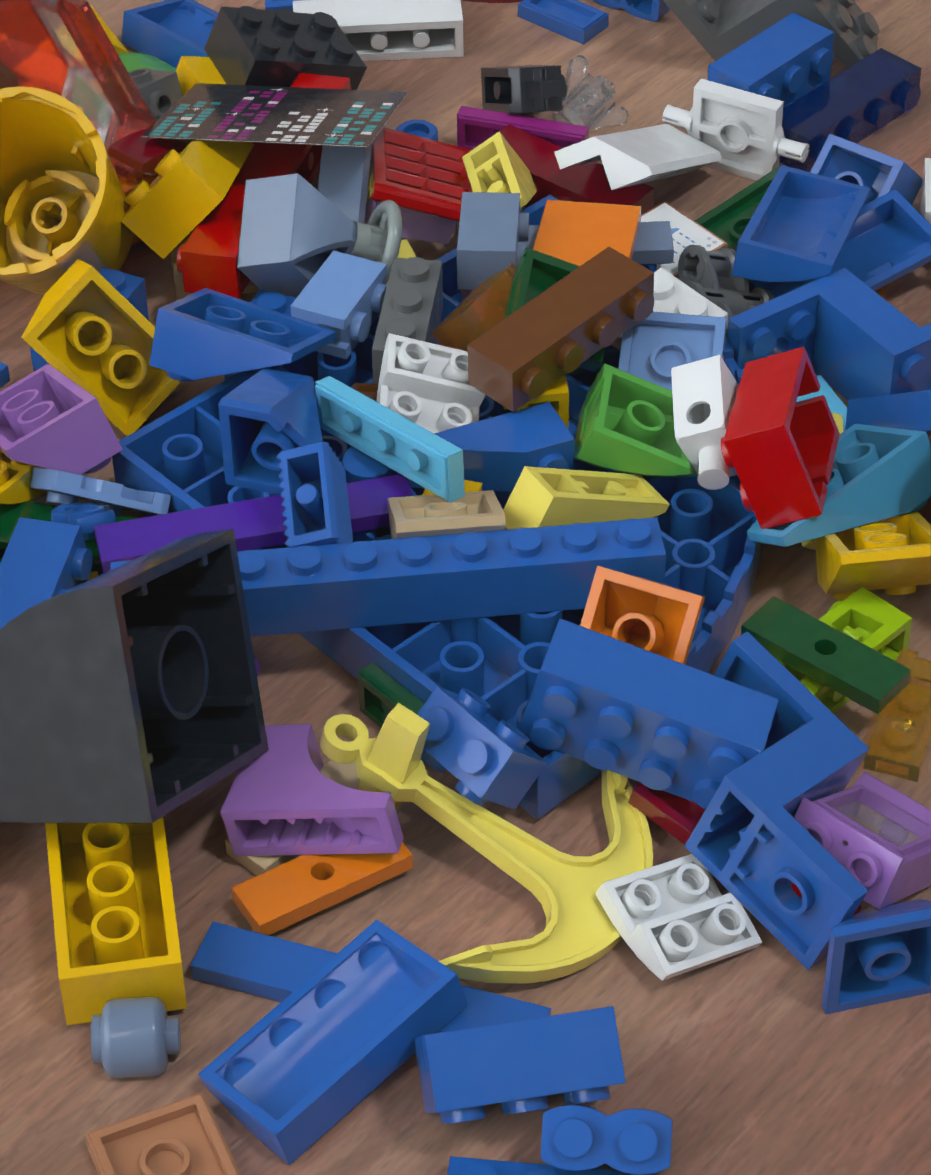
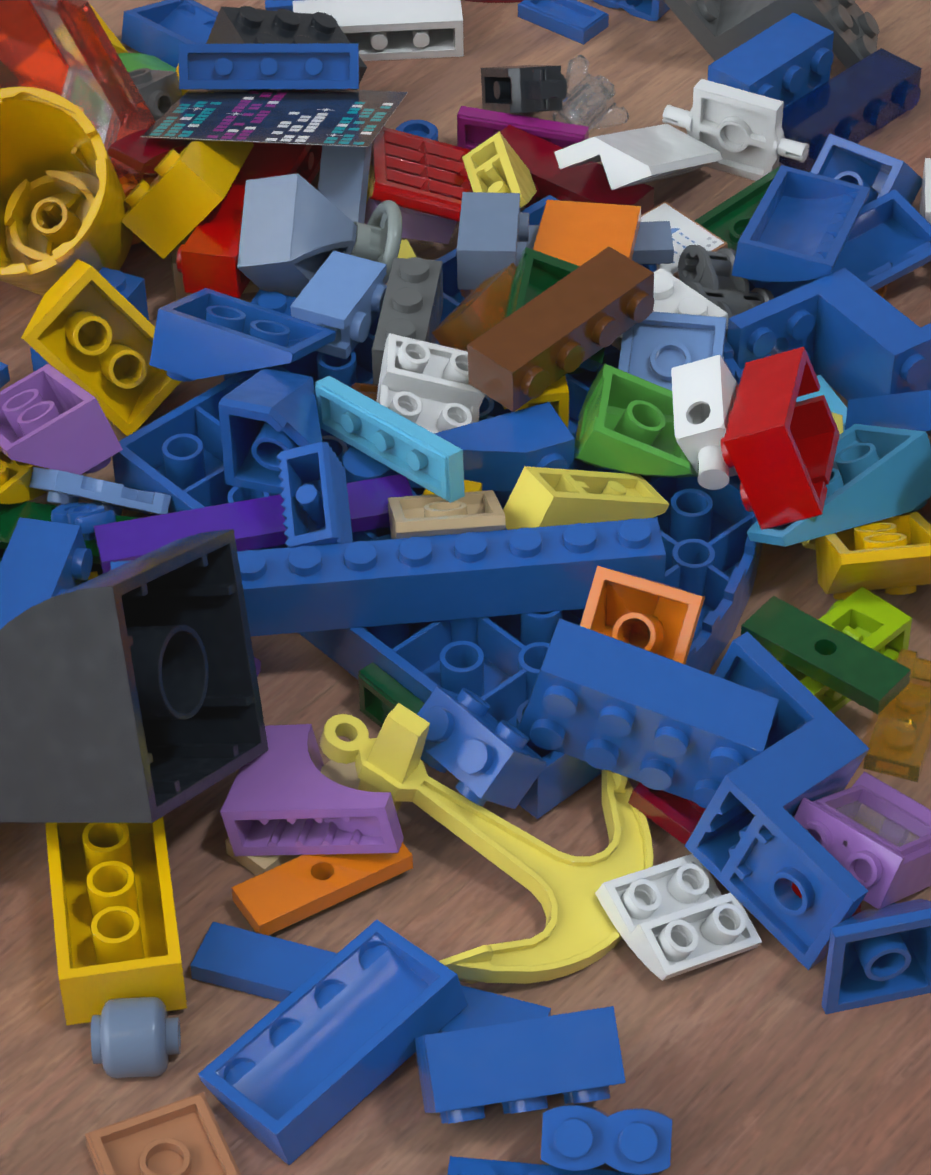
(269, 66): none -> blue plate

